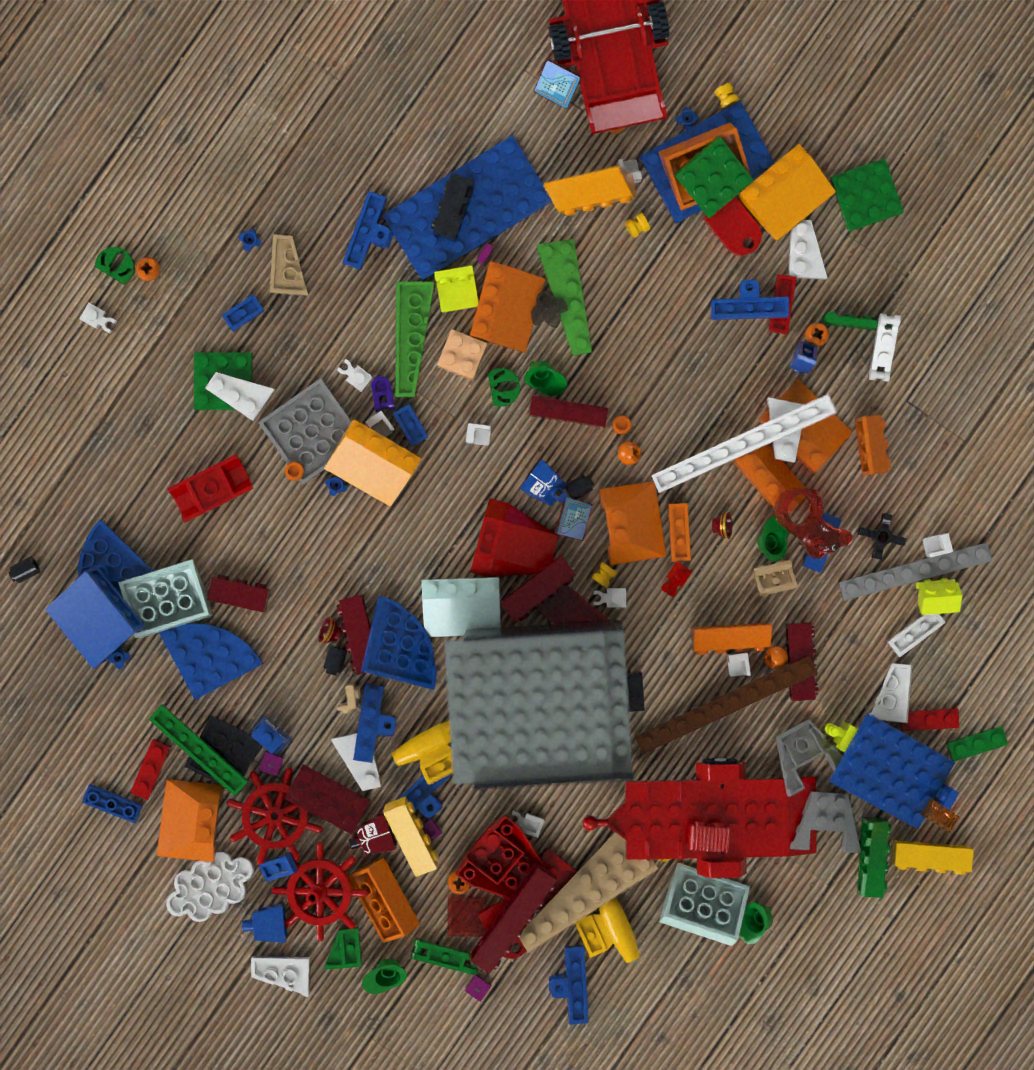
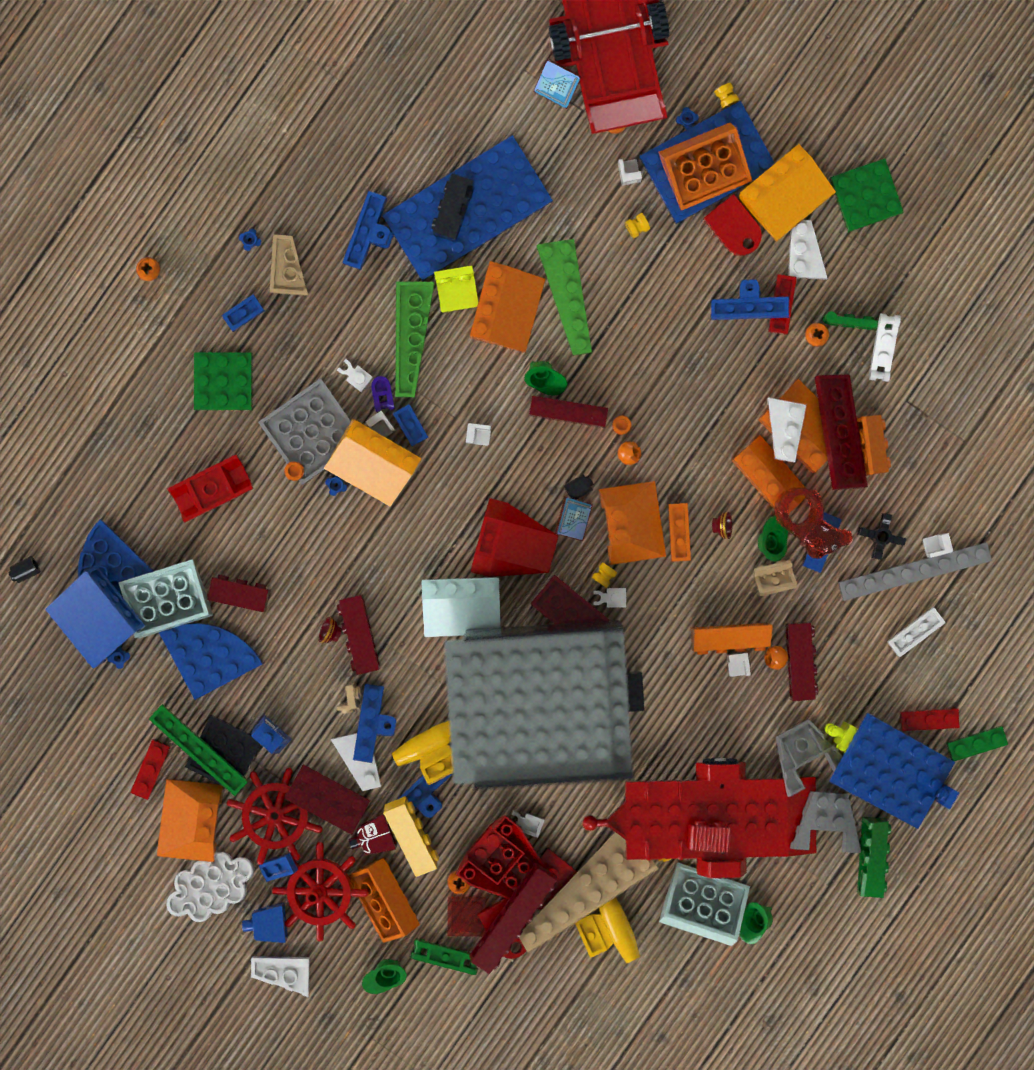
(95, 317): white plate -> none
(123, 808): blue tile -> none
(126, 265): green piece -> none
(240, 394): white wing -> none
(271, 763): magenta tile -> none
(335, 660): black brick -> none
(345, 950): green wing -> none
(399, 647): blue plate -> none
(431, 828): magenta tile -> none
(462, 355): light nougat brick -> none
(478, 988): magenta tile -> none
(485, 254): magenta tile -> none
(511, 395): green piece -> none
(537, 588): dark red brick -> none
(545, 485): blue torso -> none
(550, 312): clear smoke plate -> none
(572, 984): blue plate -> none
(591, 190): light orange slope -> none
(677, 577): red plate -> none
(713, 177): green plate -> none
(726, 704): reddish brown plate -> none
(744, 443): white plate -> none
(804, 357): blue slope -> none
(841, 432): none -> dark red plate
(895, 695): white wing -> none
(932, 856): yellow brick -> none
(939, 596): neon yellow brick -> none
(940, 815): clear orange plate -> none

